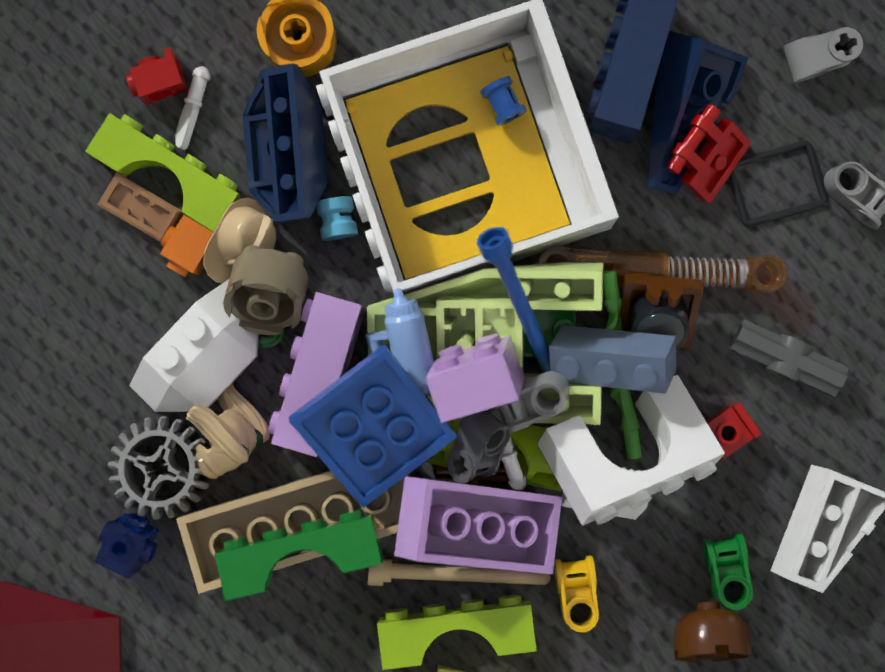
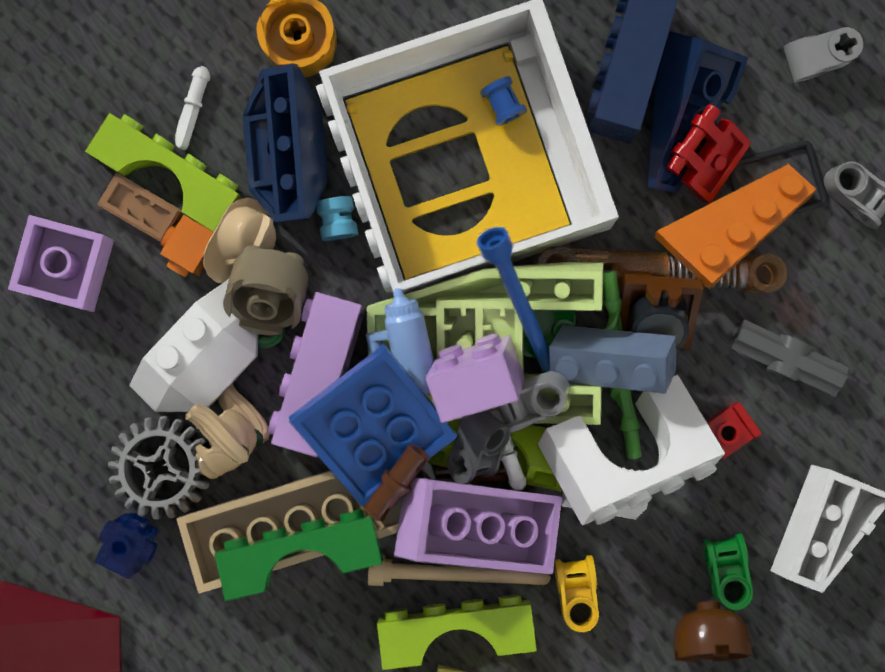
(61, 263): none -> lavender brick
(157, 78): red brick -> none
(396, 482): none -> reddish brown pin
(732, 226): none -> orange wing

